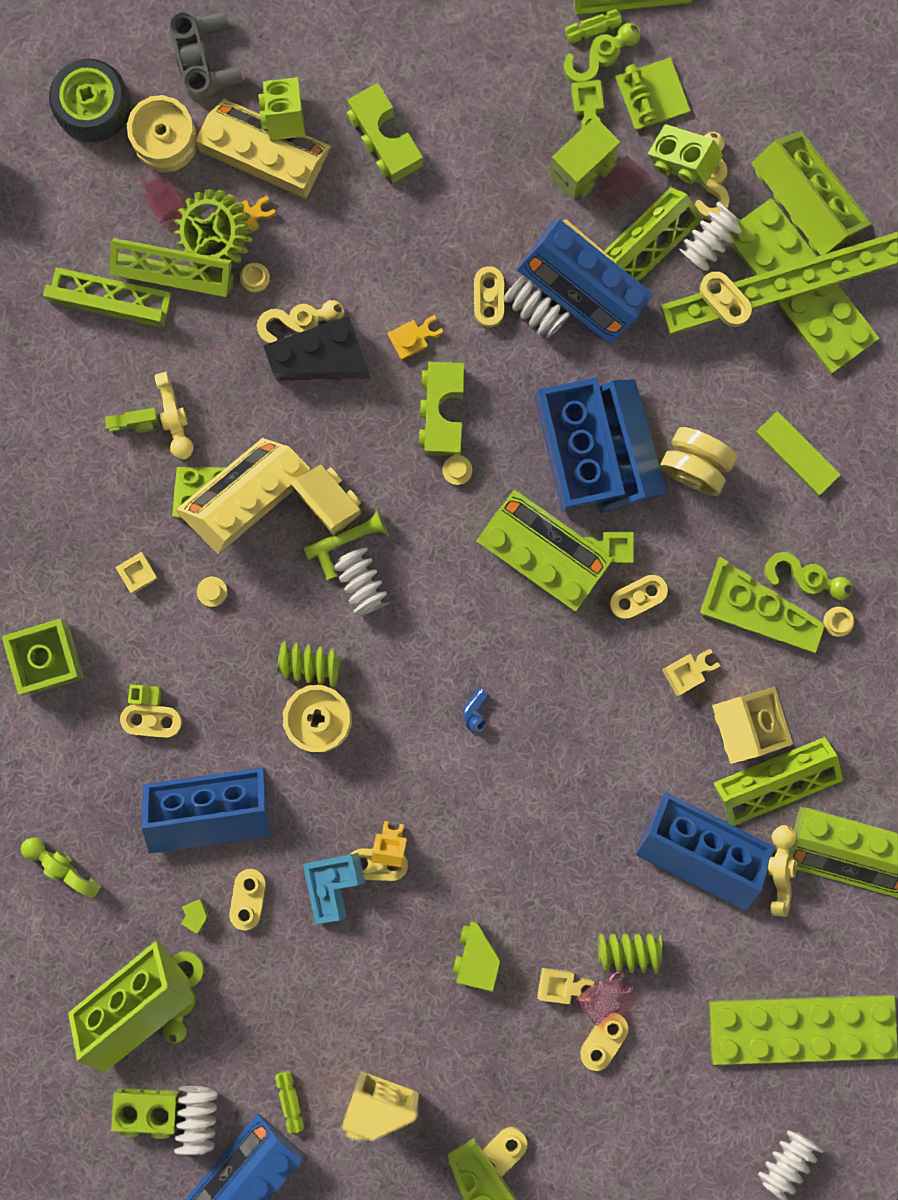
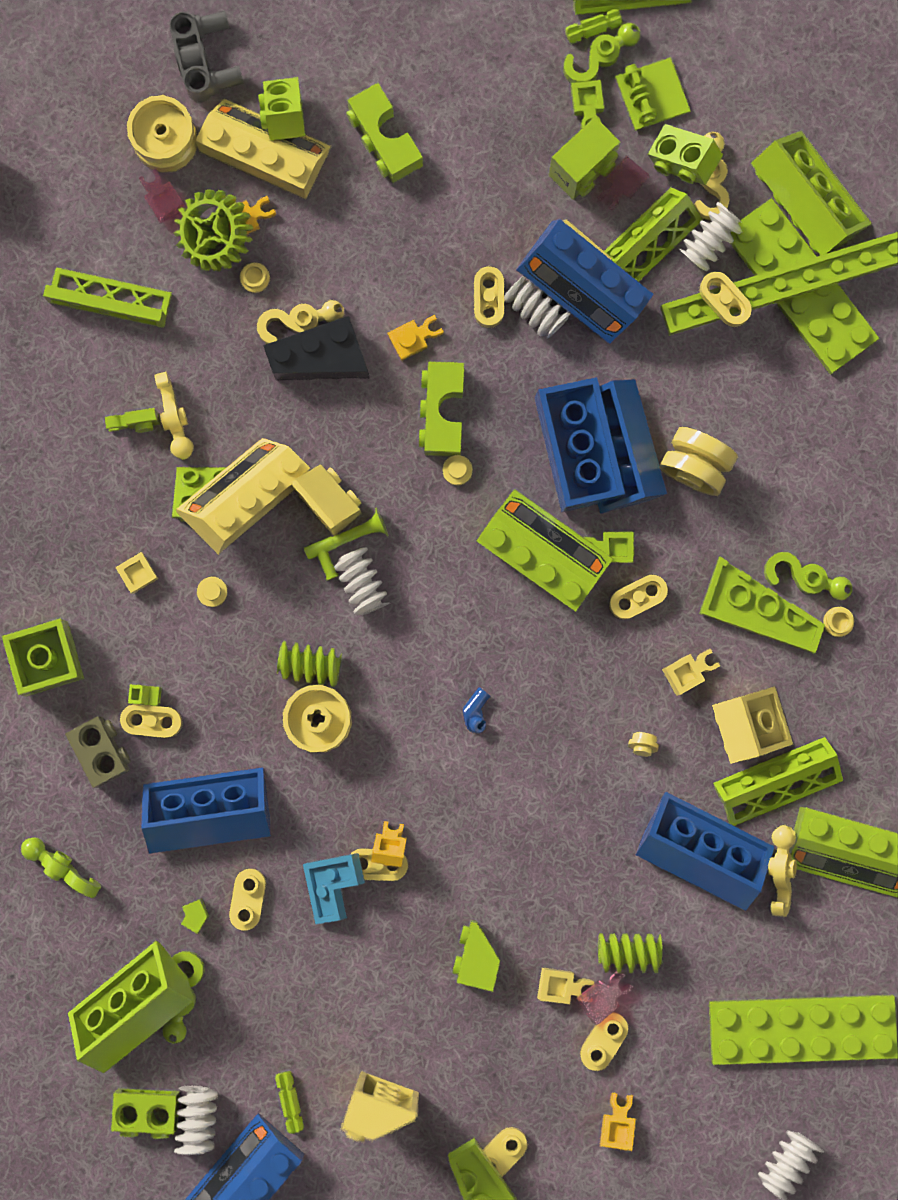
(89, 100): wheel -> none
(91, 756): none -> olive brick
(167, 271): lime fence -> none
(616, 1128): none -> yellow plate
(643, 744): none -> light yellow plate
(797, 453): lime tile -> none

